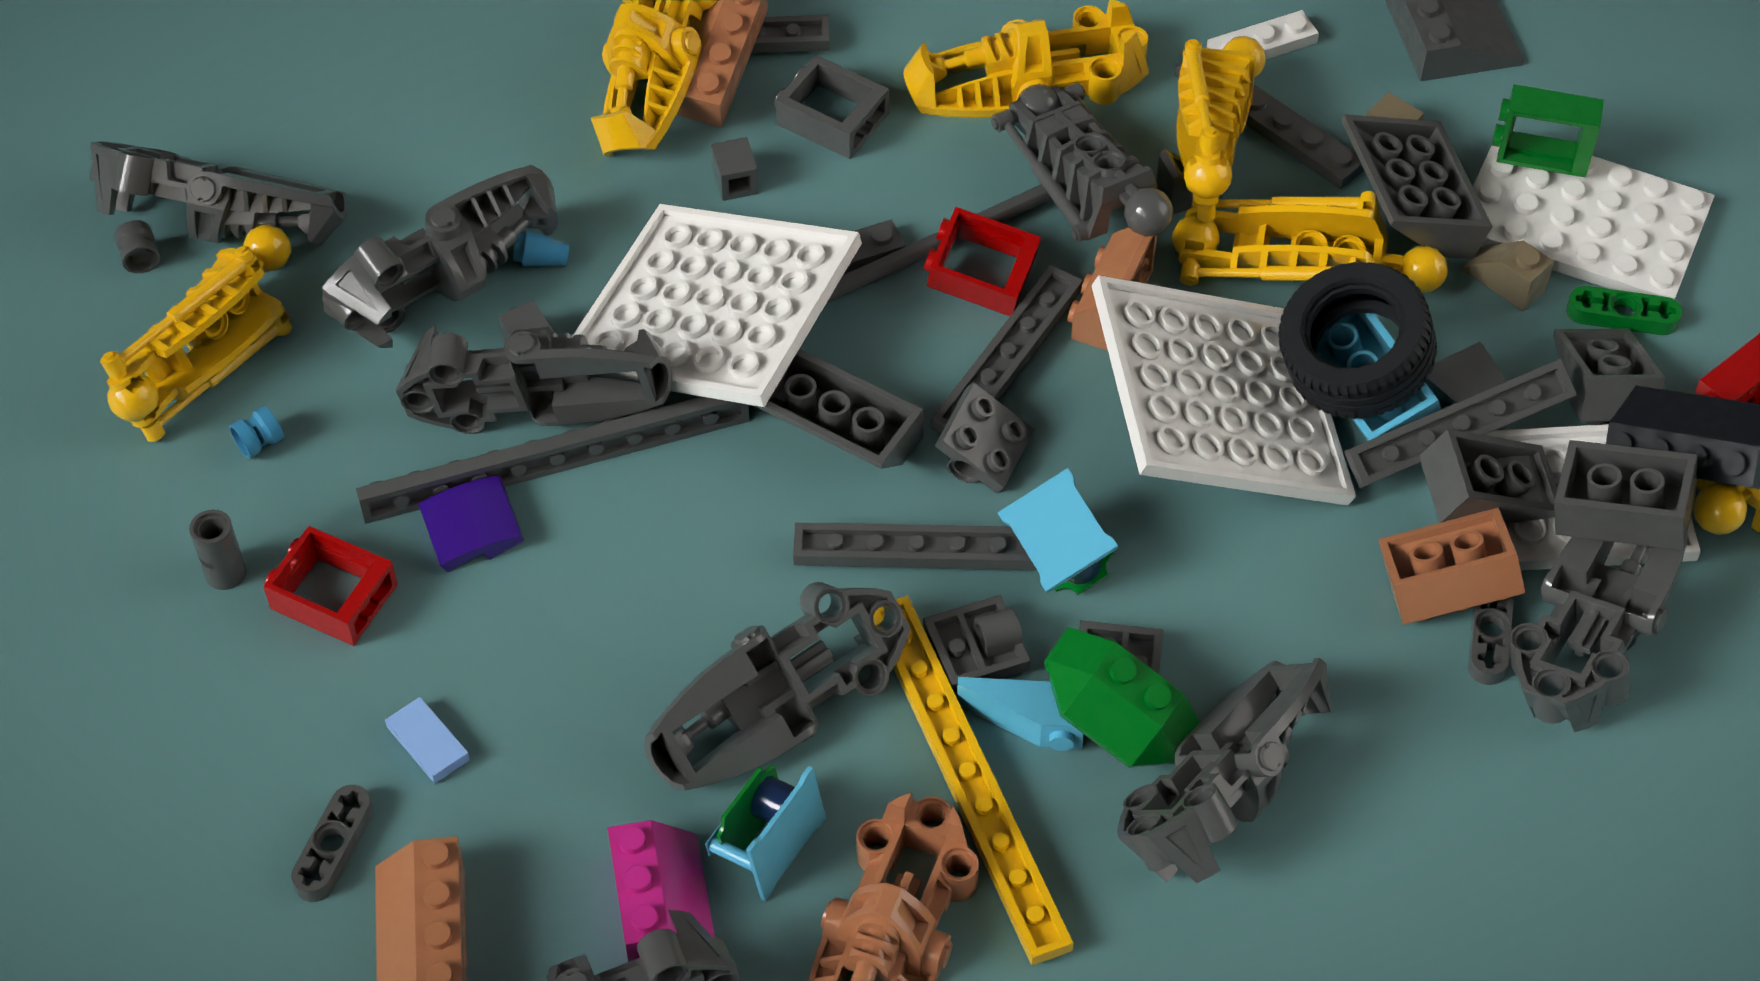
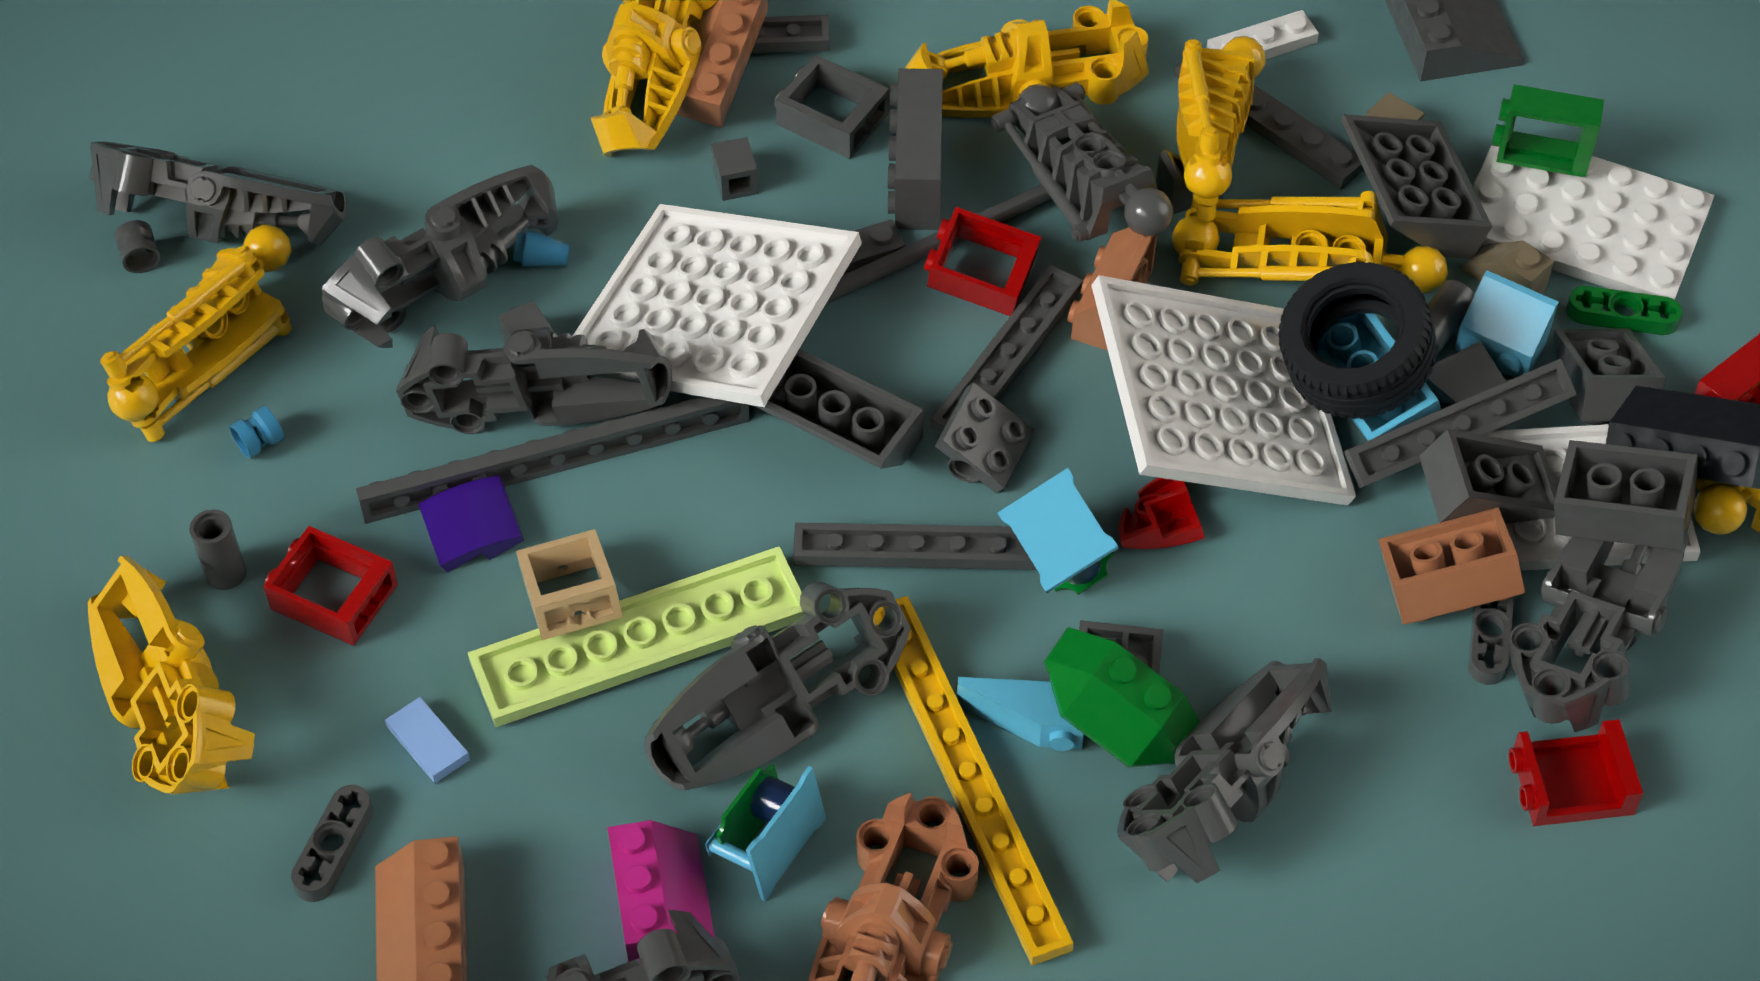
(165, 689): none -> yellow piece
(556, 610): none -> tan window
(654, 634): none -> yellowish green plate
(916, 149): none -> dark grey brick
(978, 641): dark grey plate -> none
(1160, 517): none -> red brick
(1449, 309): none -> dark grey pin
(1509, 323): none -> medium azure slope
(1576, 776): none -> red panel

